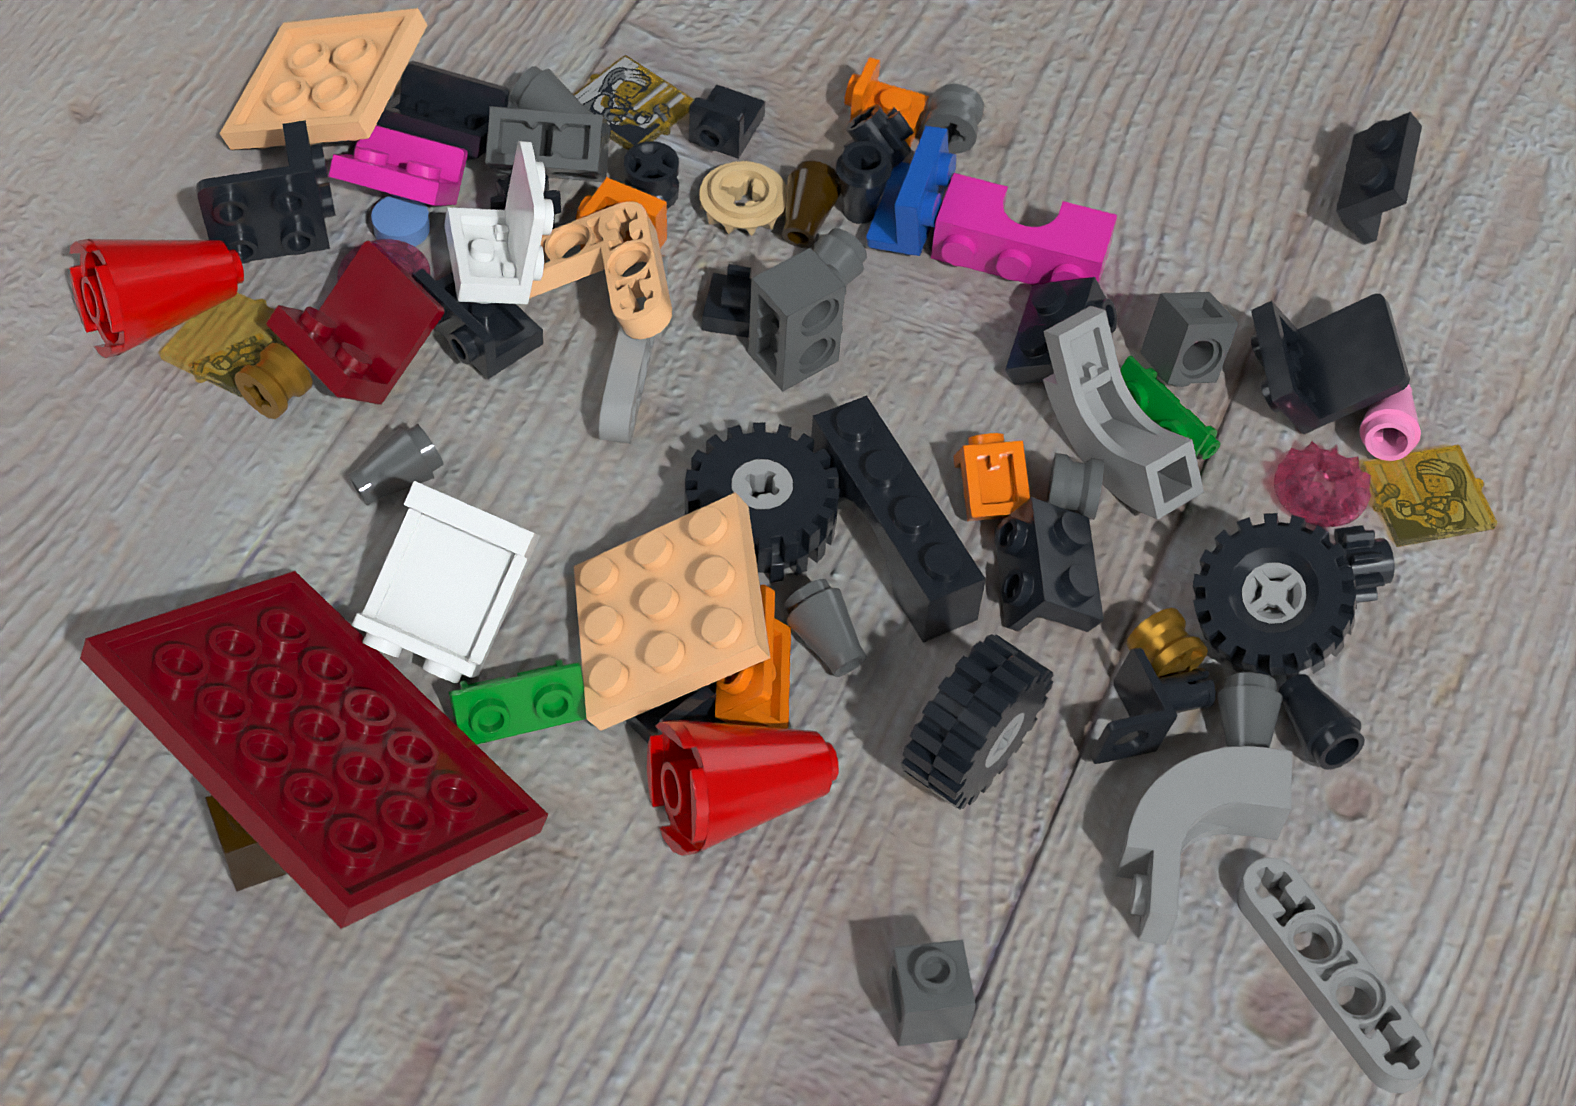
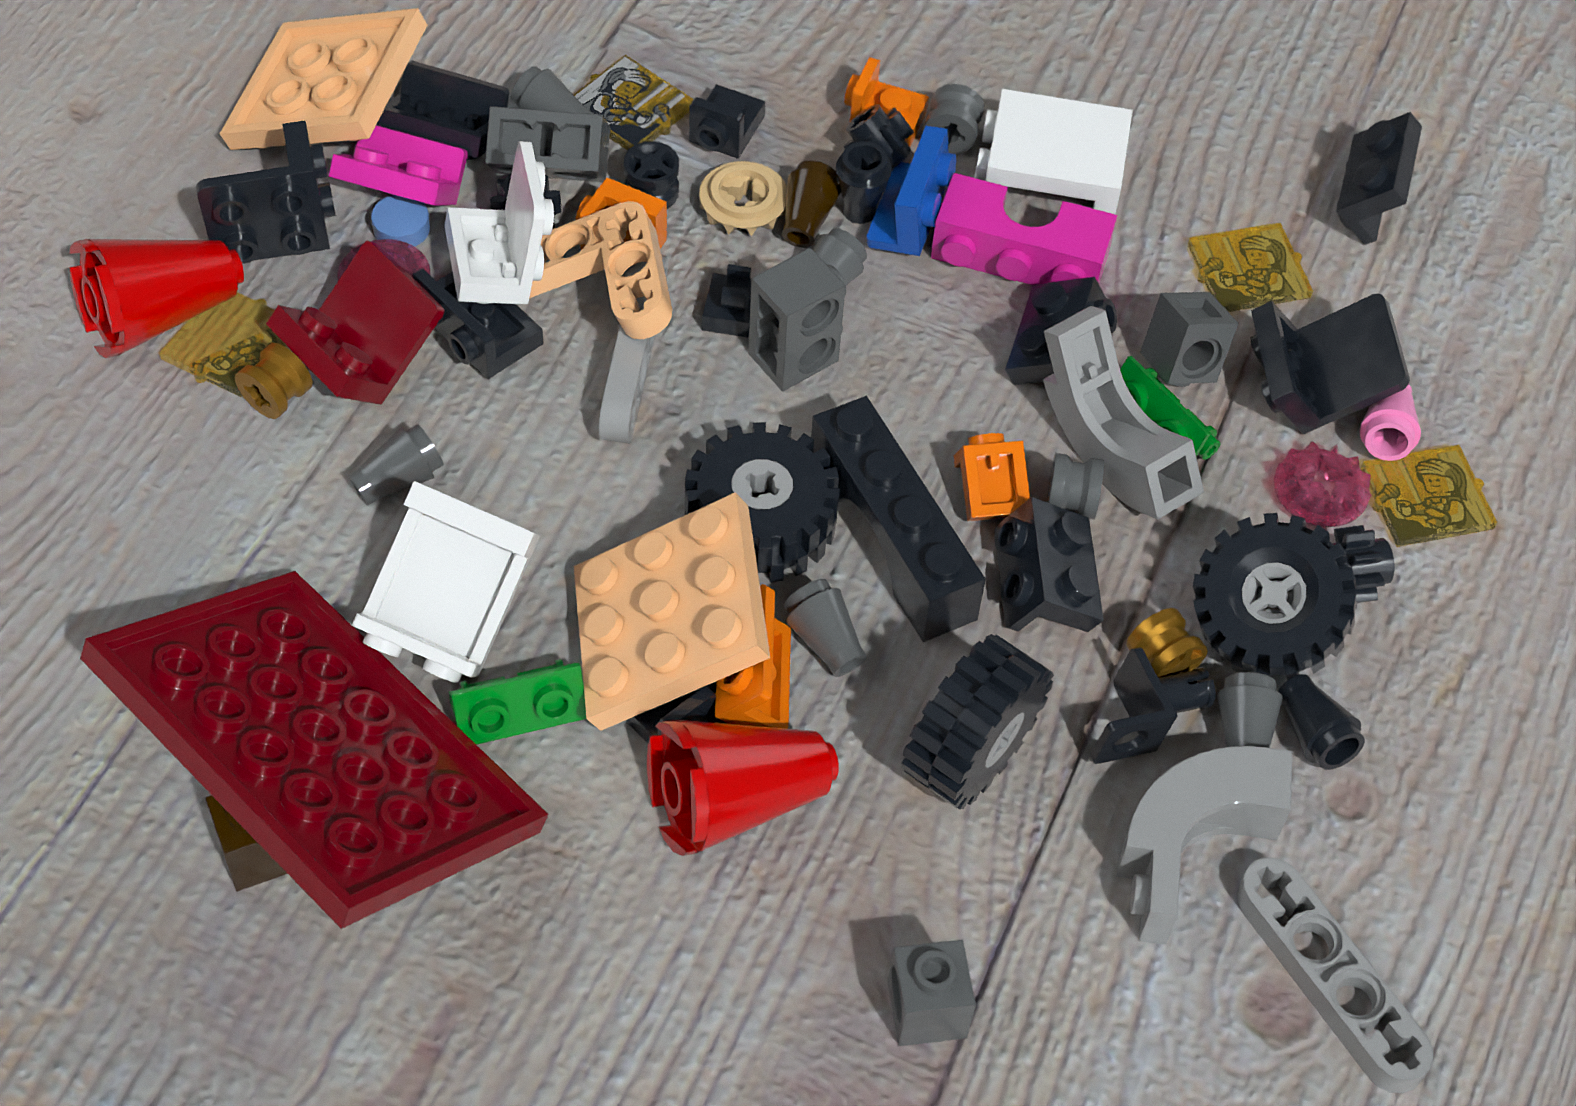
(1056, 147): none -> white panel
(1250, 267): none -> clear yellow piece

